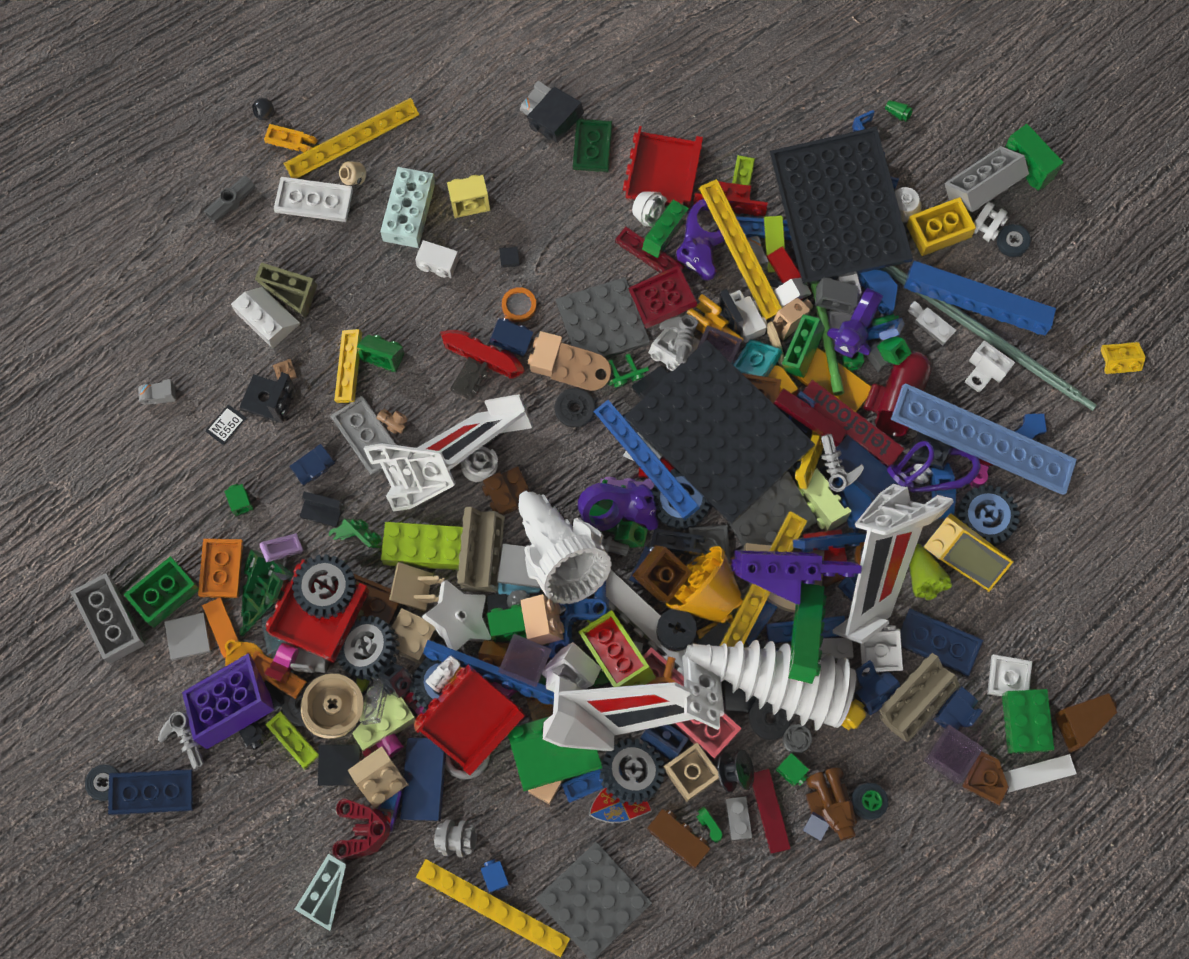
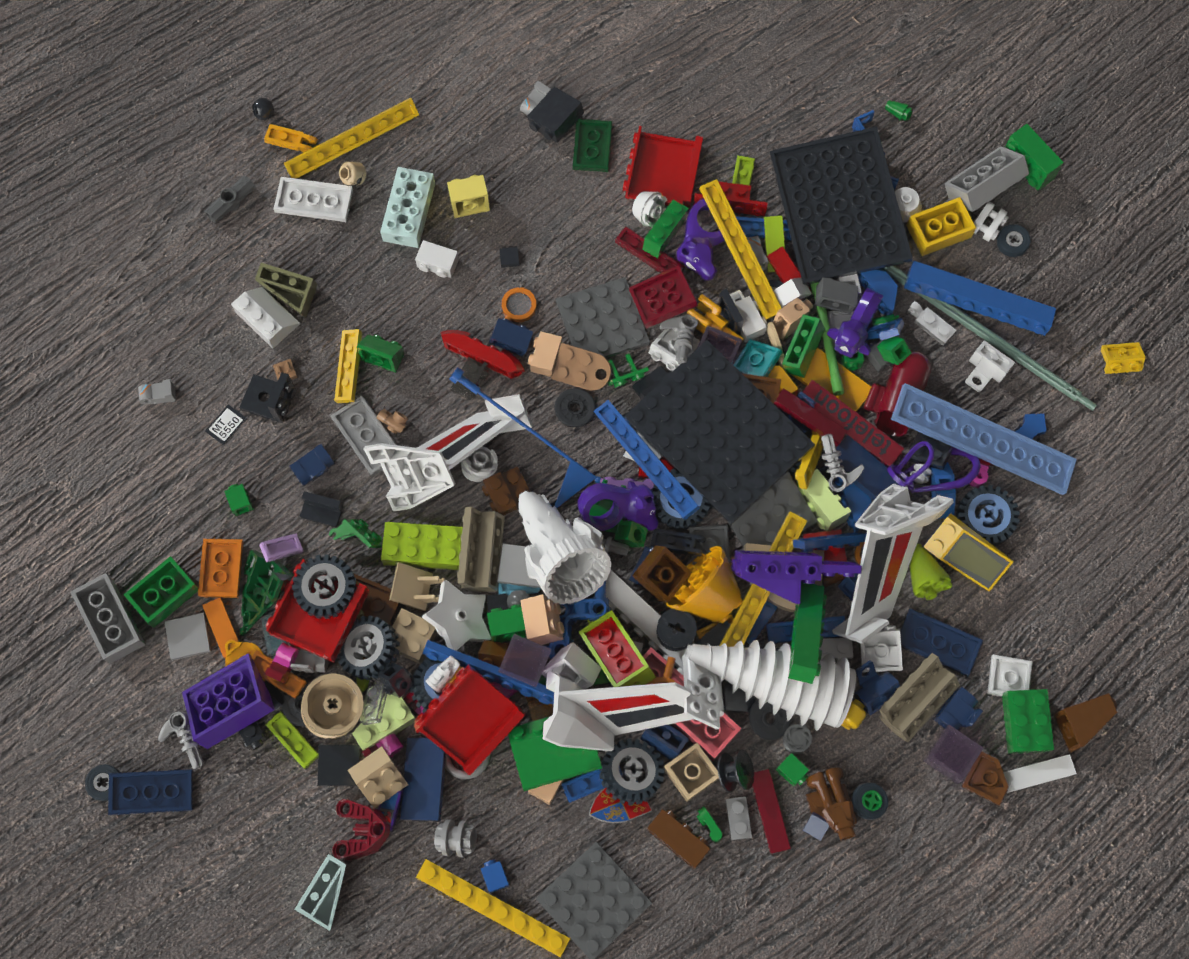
(576, 474): none -> blue piece

